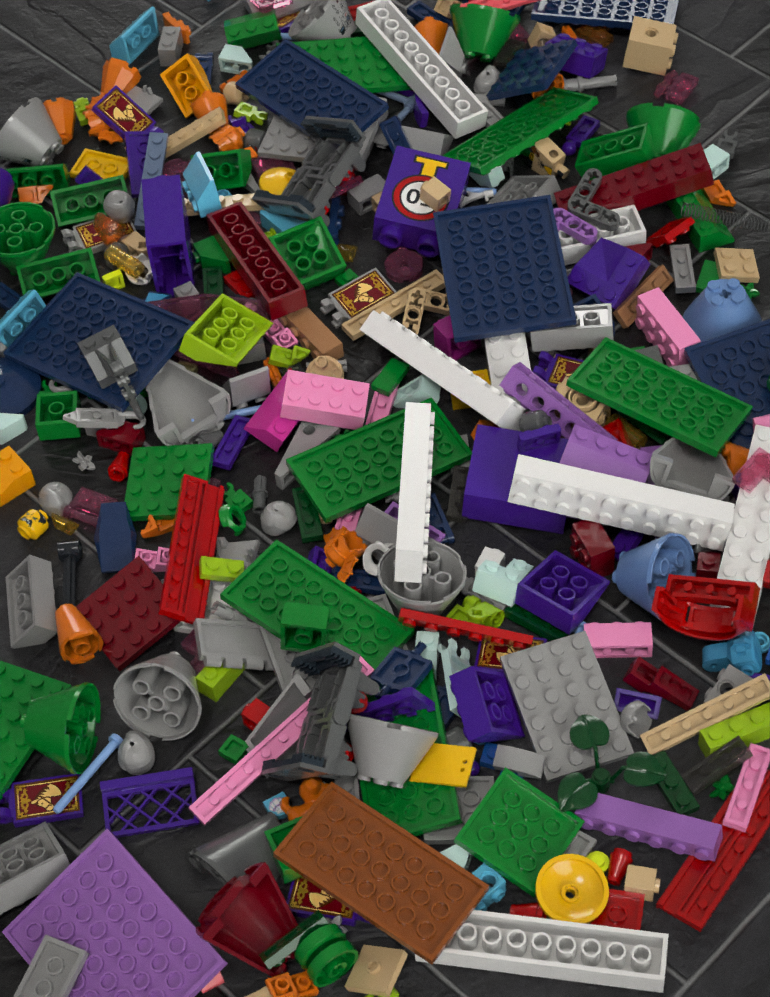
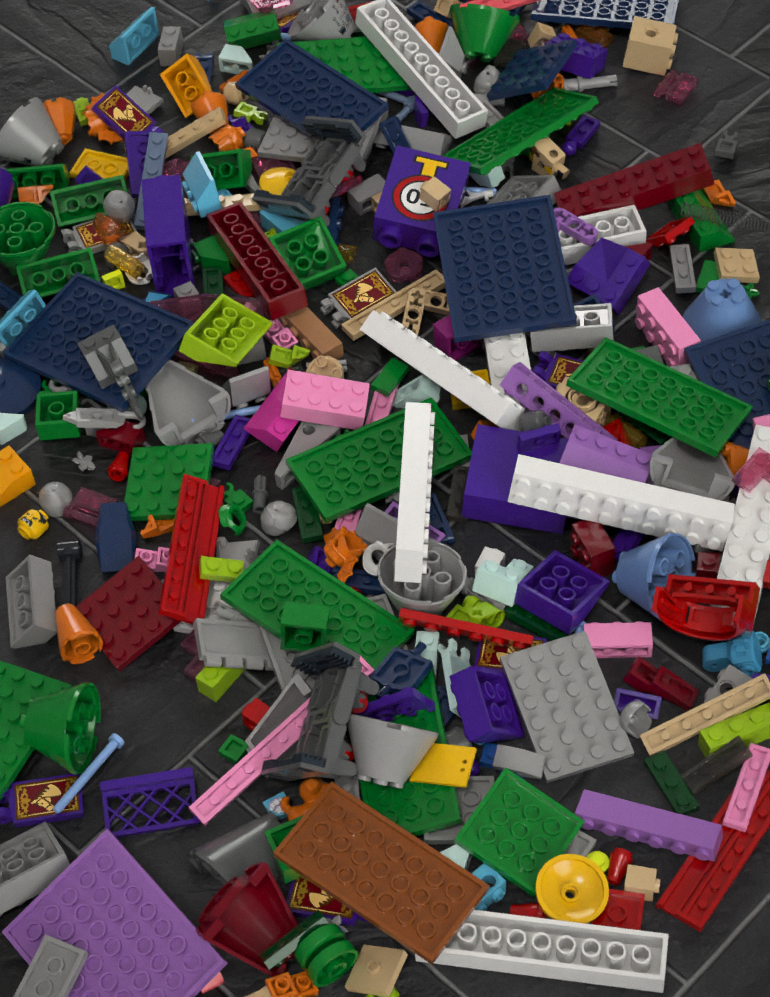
(64, 524): clear yellow slope -> none
(118, 73): orange cone -> none
(136, 758): light grey hair -> none
(159, 697): light grey cone -> none
(169, 21): orange slope -> none
(579, 793): dark green plant -> none
(584, 202): dark grey beam -> none
(616, 150): green slope -> none
(627, 312): medium nougat plate -> none
(670, 125): green cone -> none
(717, 159): light aqua slope -> none
(722, 788): green plant -> none

